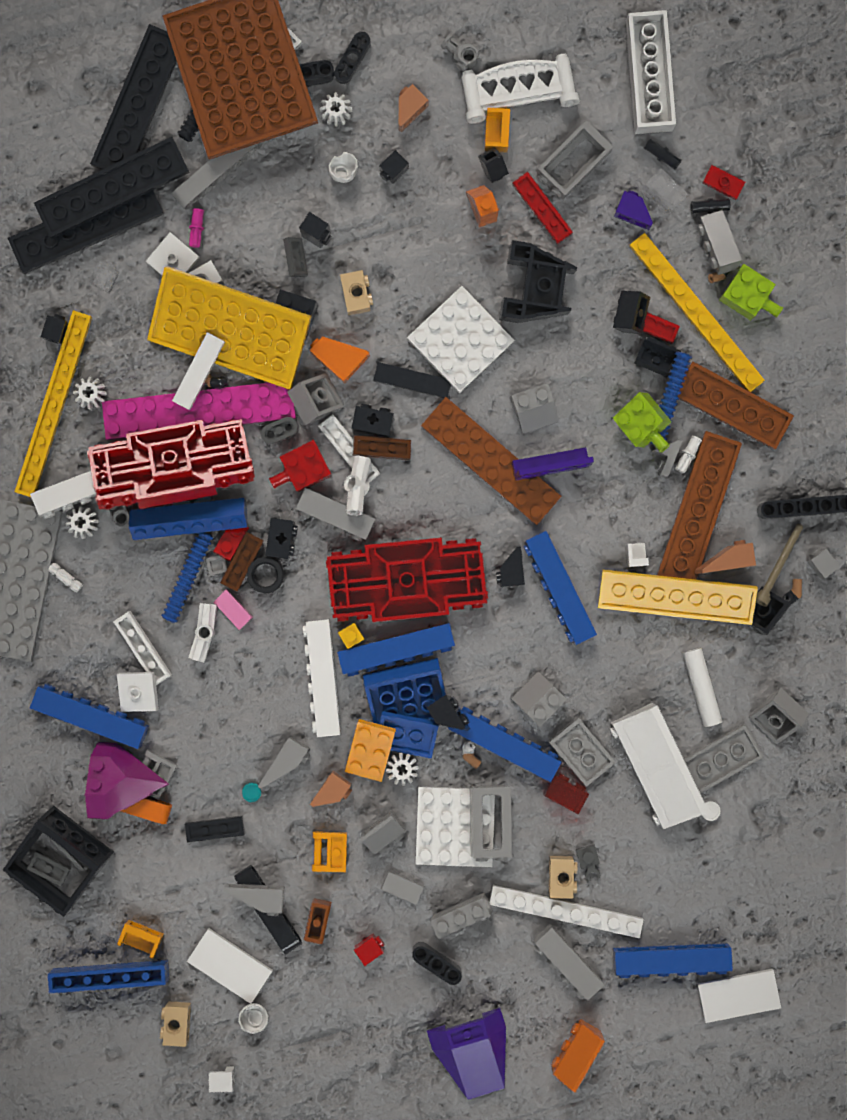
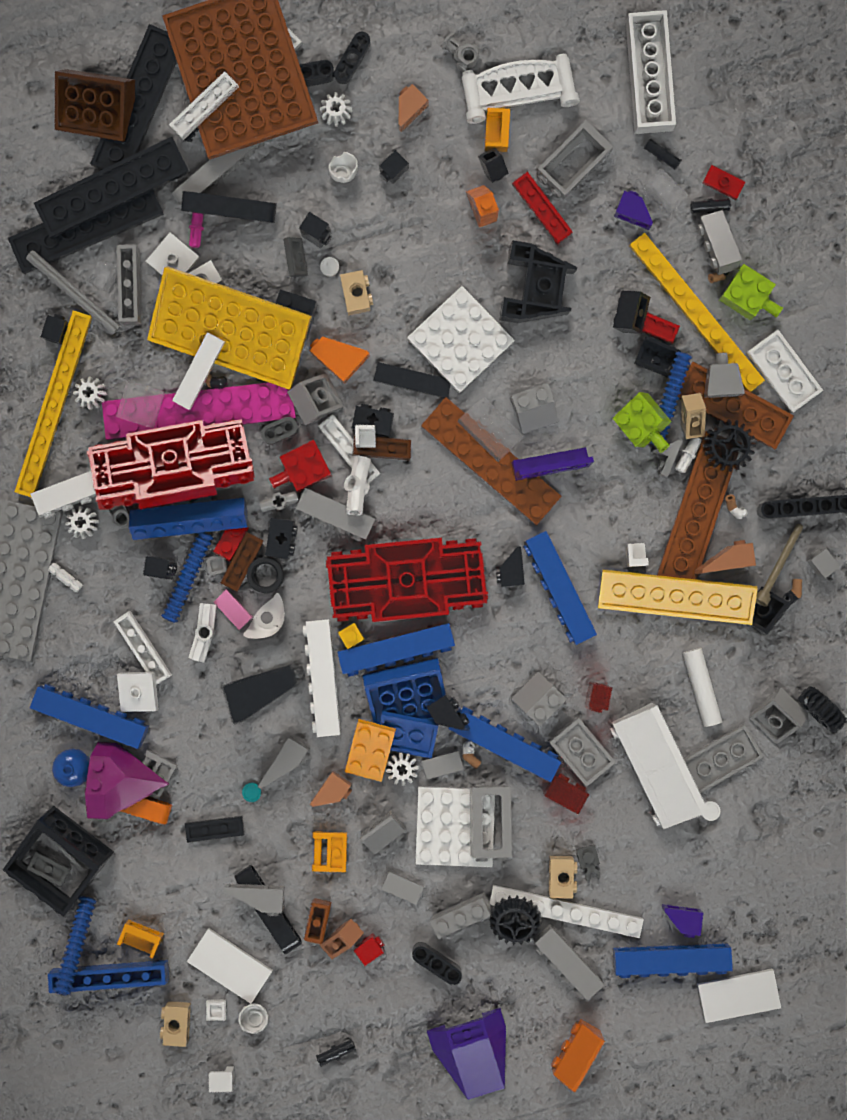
(71, 767): none -> blue cylinder
(72, 292): none -> light grey axle
(75, 945): none -> blue piece
(93, 104): none -> reddish brown slope
(129, 285): none -> light grey brick
(140, 404): none -> clear tile
(159, 568): none -> black brick
(204, 105): none -> white tile
(216, 1010): none -> white tile
(228, 207): none -> black beam
(255, 692): none -> black windscreen
(261, 630): none -> white piece
(269, 504): none -> light grey axle
(329, 266): none -> white piece
(336, 1052): none -> black pin
(342, 939): none -> nougat slope
(365, 436): none -> white panel
(442, 764): none -> light grey tile
(490, 429): none -> clear tile
(527, 921): none -> black gear
(598, 696): none -> clear red brick
(685, 919): none -> dark purple slope
(693, 416): none -> tan brick
(723, 379): none -> light grey torso
(730, 438): none -> black gear
(733, 509): none -> arm
(784, 371): none -> white tile
(822, 709): none -> black gear

